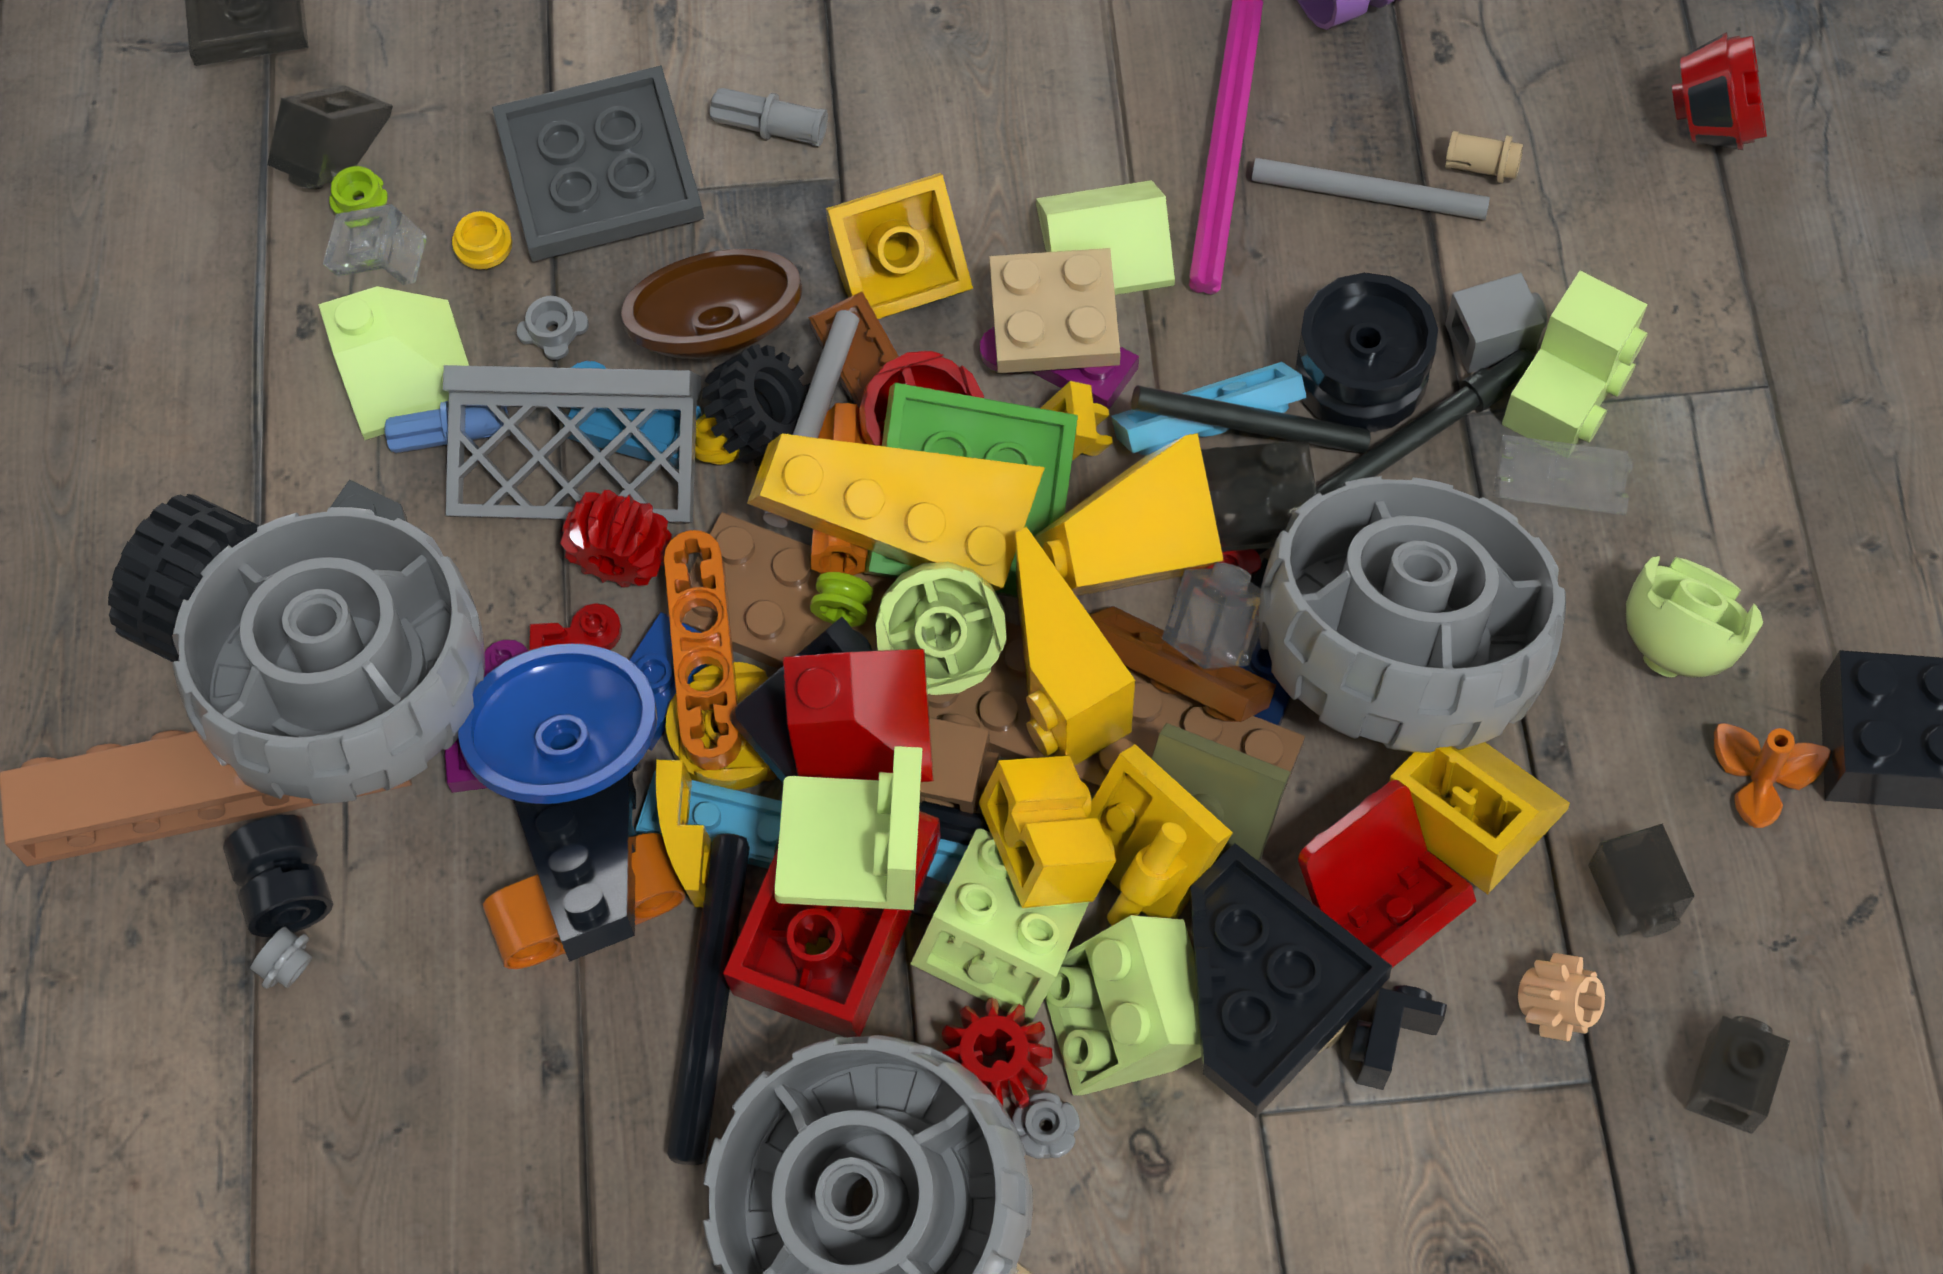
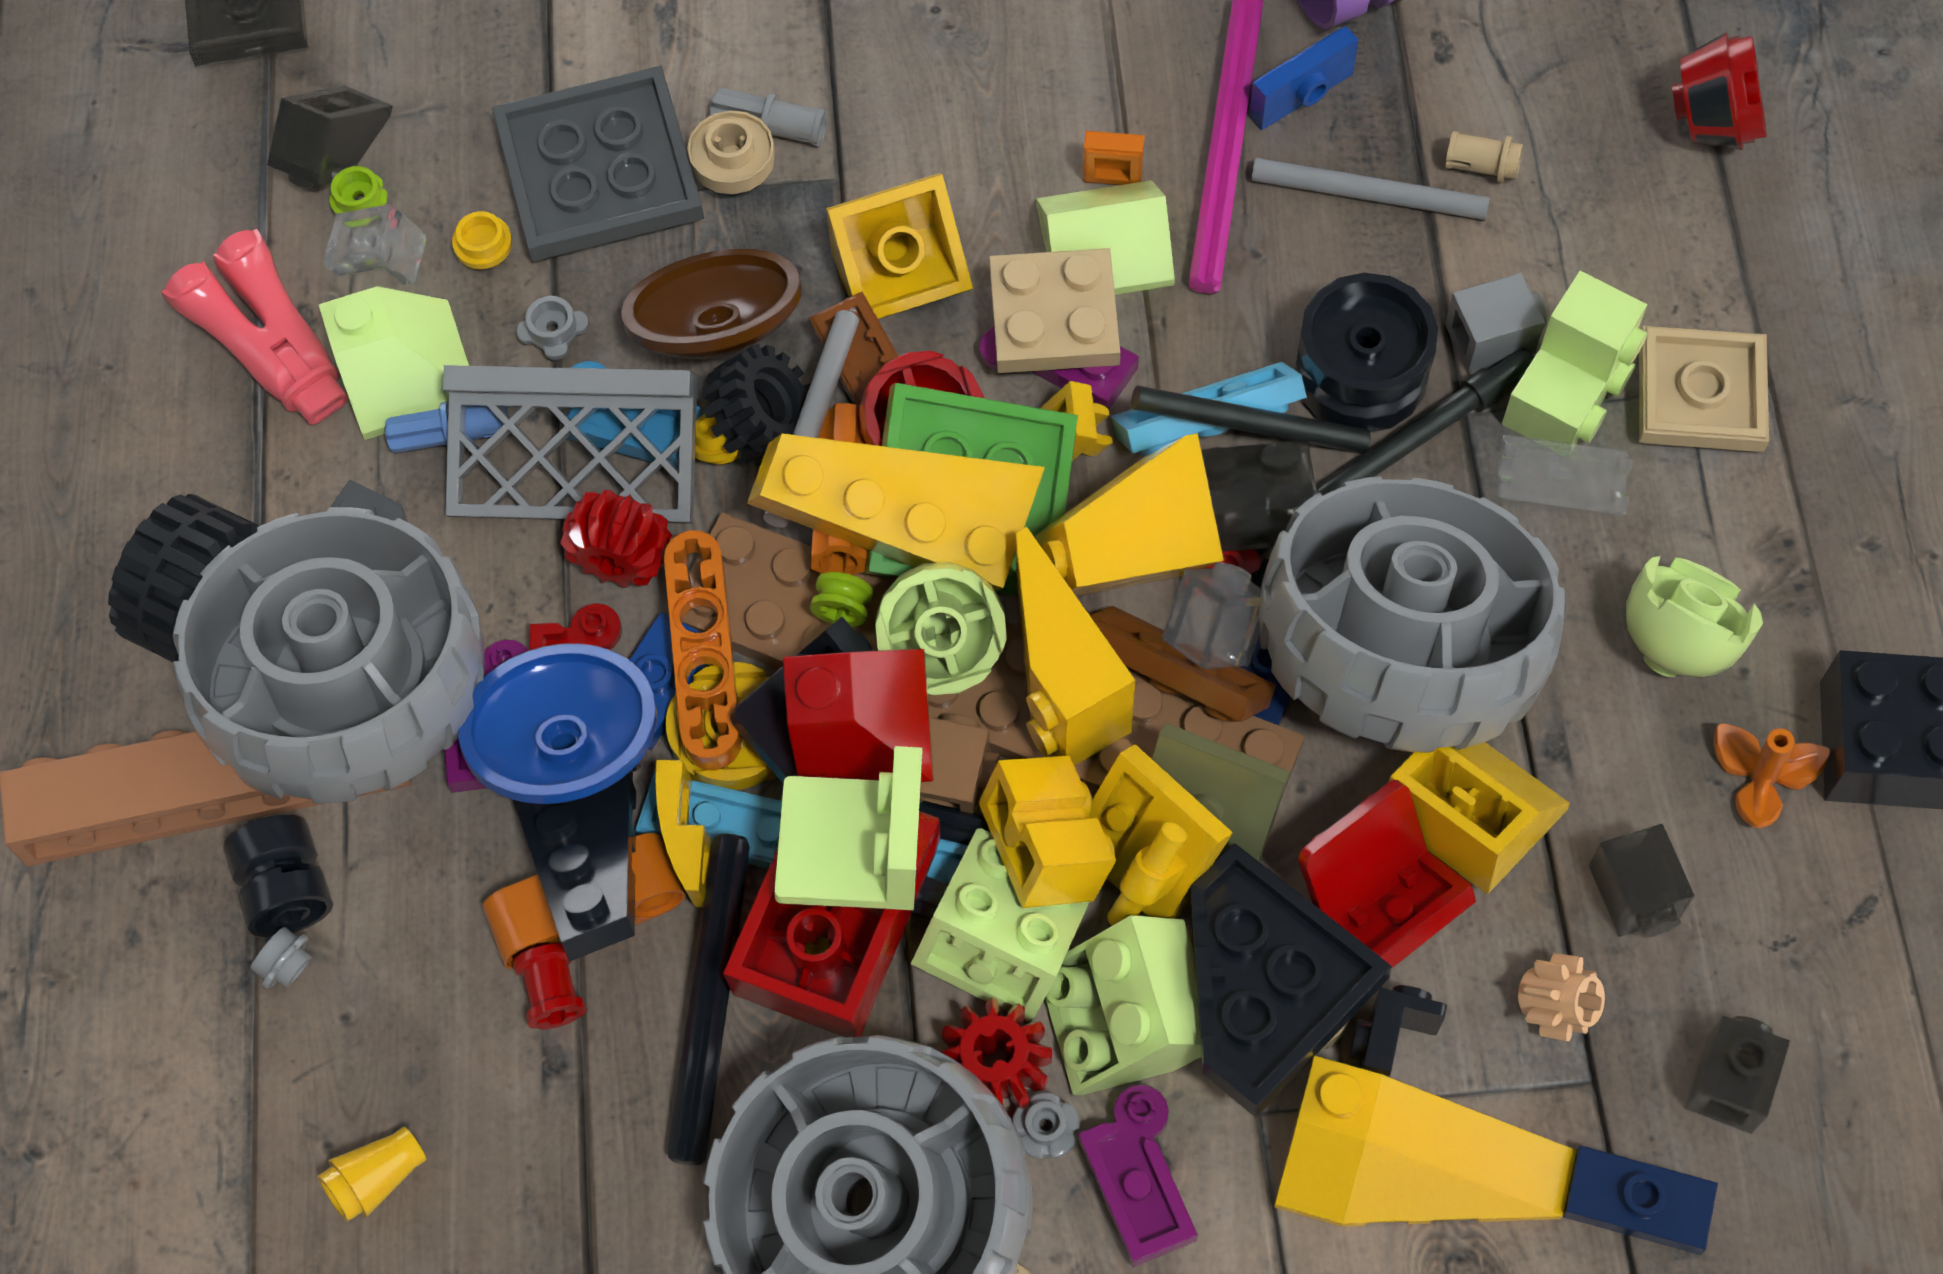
(280, 356): none -> coral piece
(368, 1174): none -> yellow cone
(548, 987): none -> red bush
(731, 152): none -> tan plate
(1113, 158): none -> orange tile
(1136, 1177): none -> magenta hinge
(1303, 78): none -> blue plate
(1400, 1154): none -> yellow wedge
(1640, 1200): none -> dark blue plate
(1703, 389): none -> tan plate

